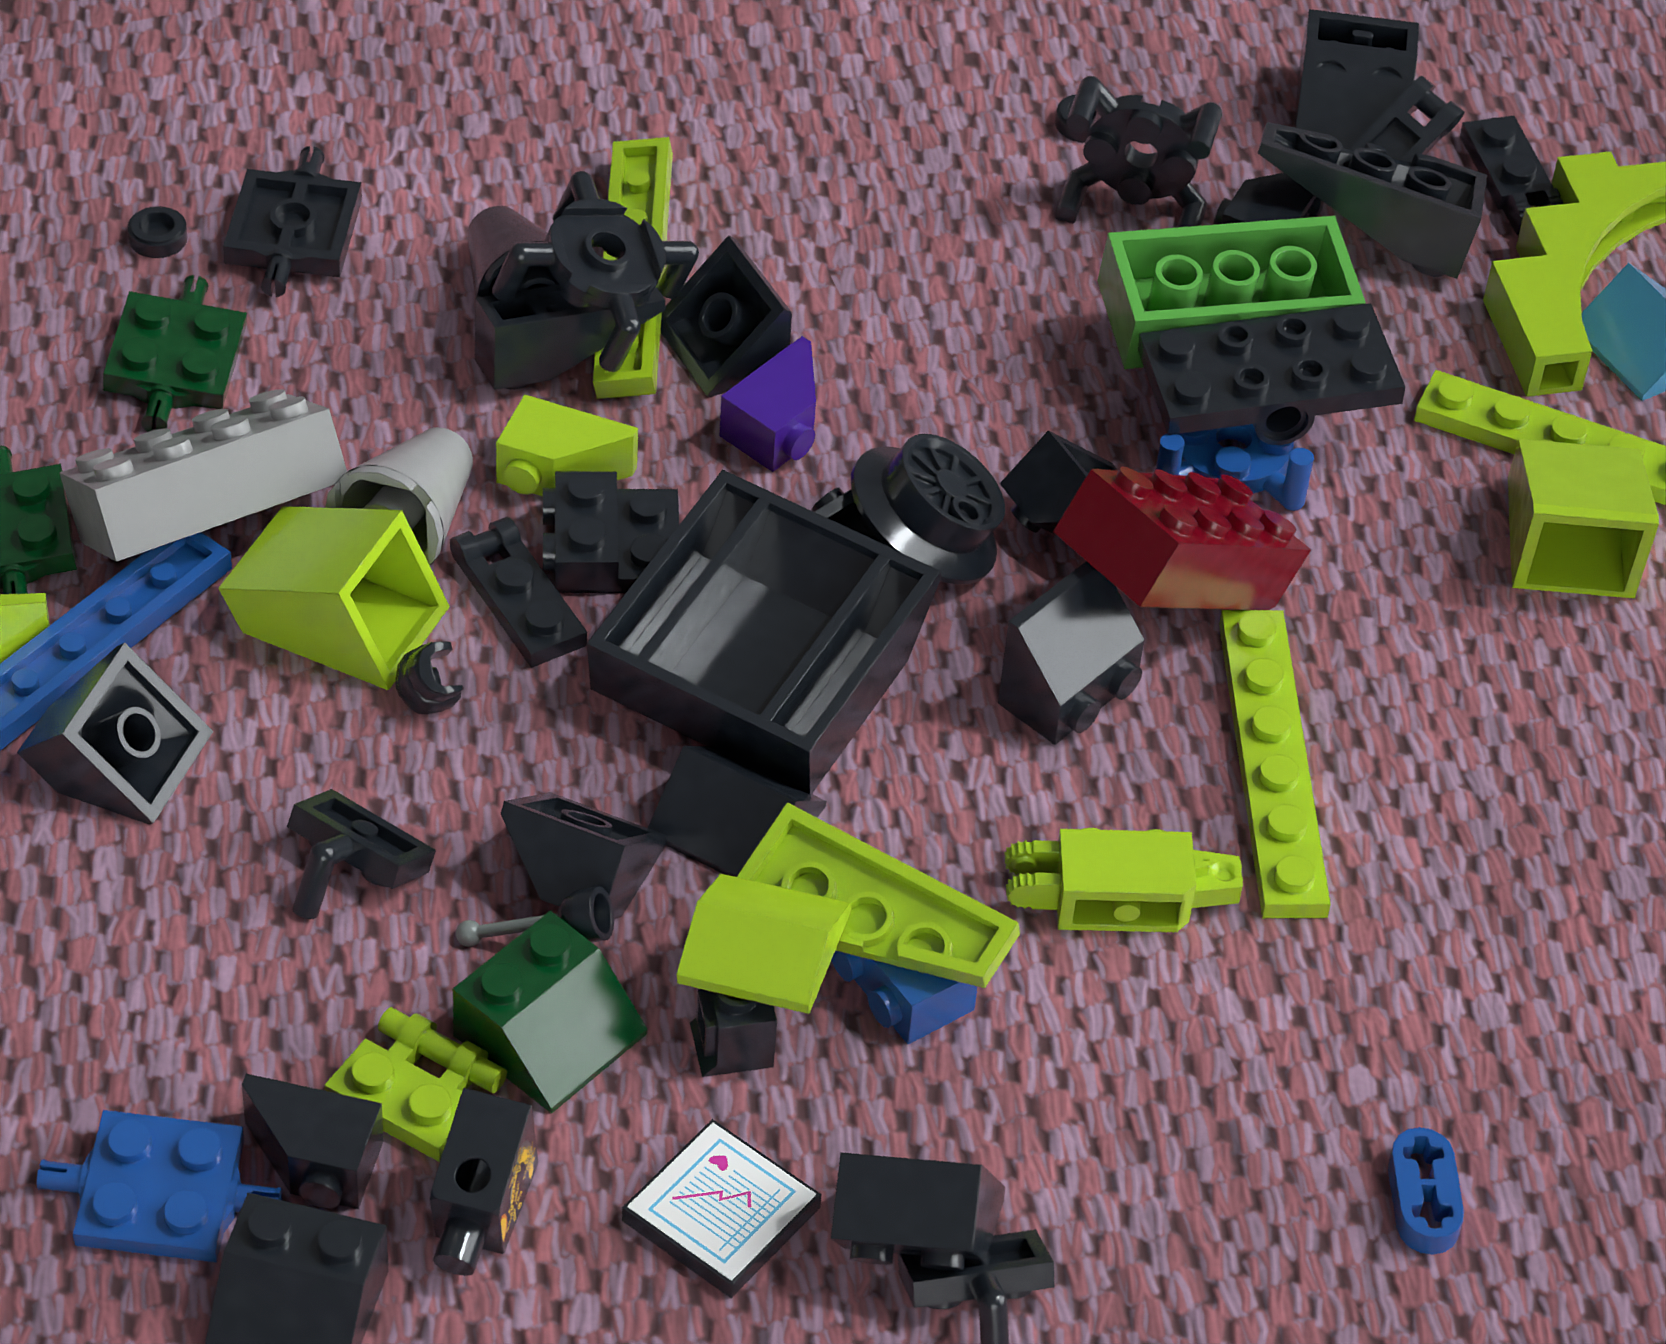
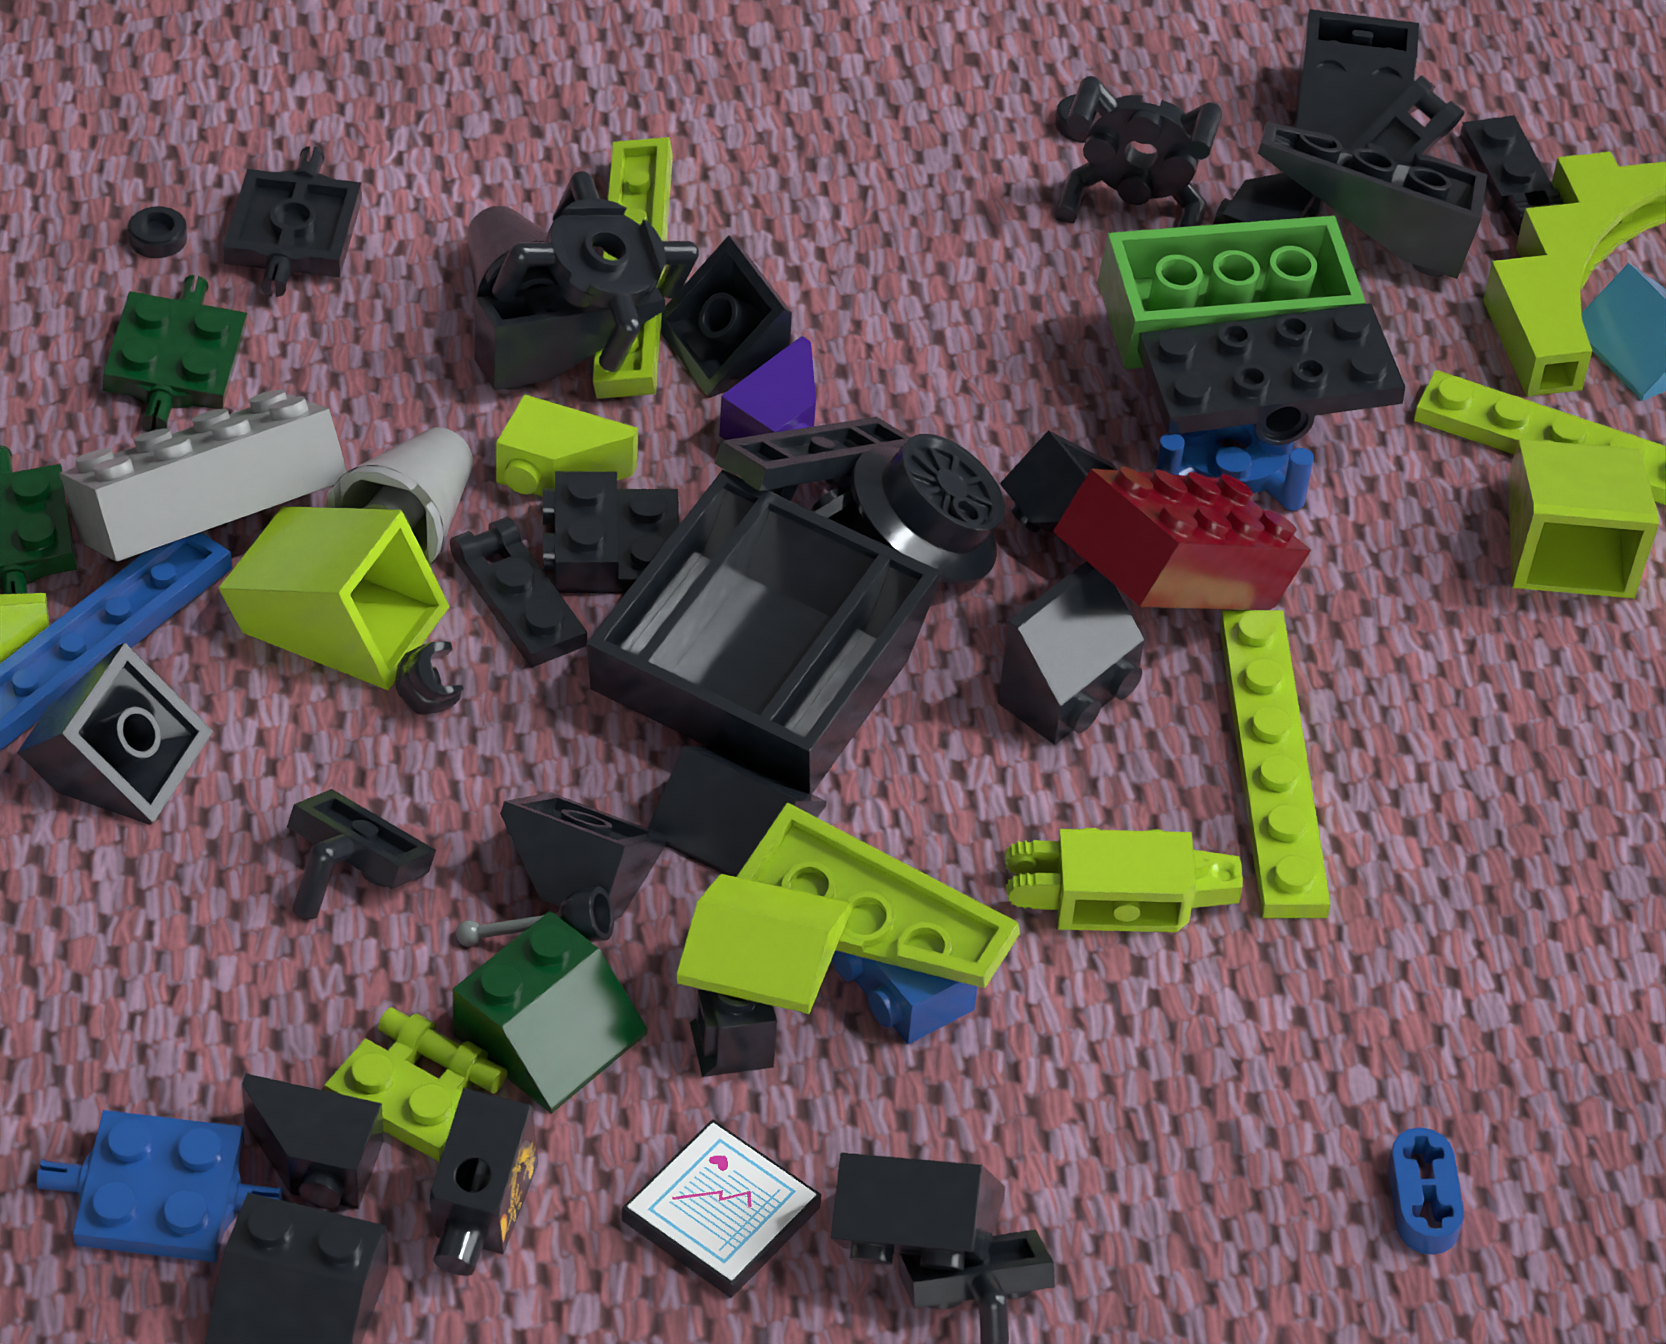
(805, 455): none -> black hinge

